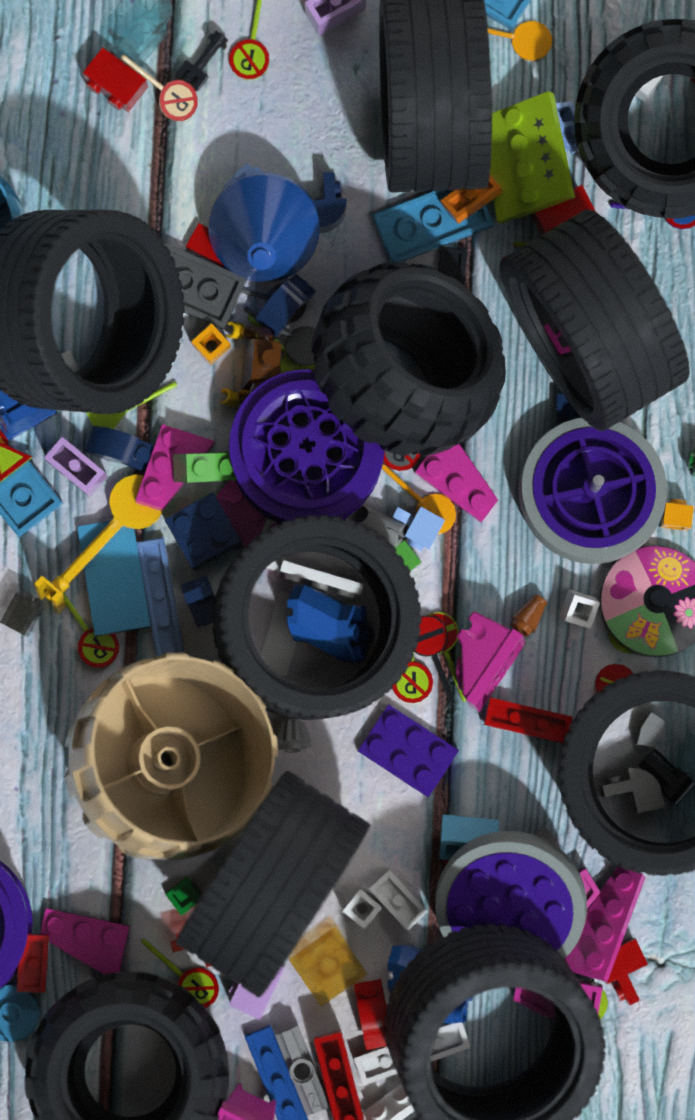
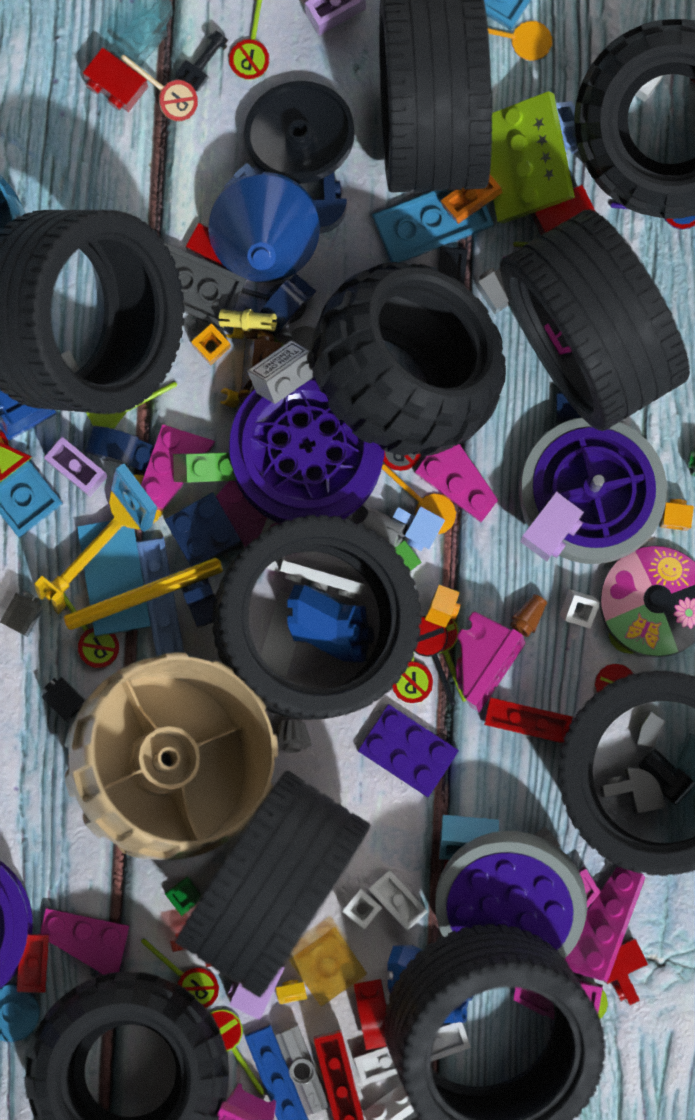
(63, 698): none -> black brick
(133, 497): none -> dark azure tile
(143, 593): none -> yellow axle
(232, 1032): none -> piece
(247, 320): none -> light yellow pin
(282, 371): none -> light grey brick
(291, 991): none -> yellow plate
(299, 131): none -> black dish
(443, 606): none -> light orange plate
(493, 290): none -> light grey brick
(552, 527): none -> lavender brick

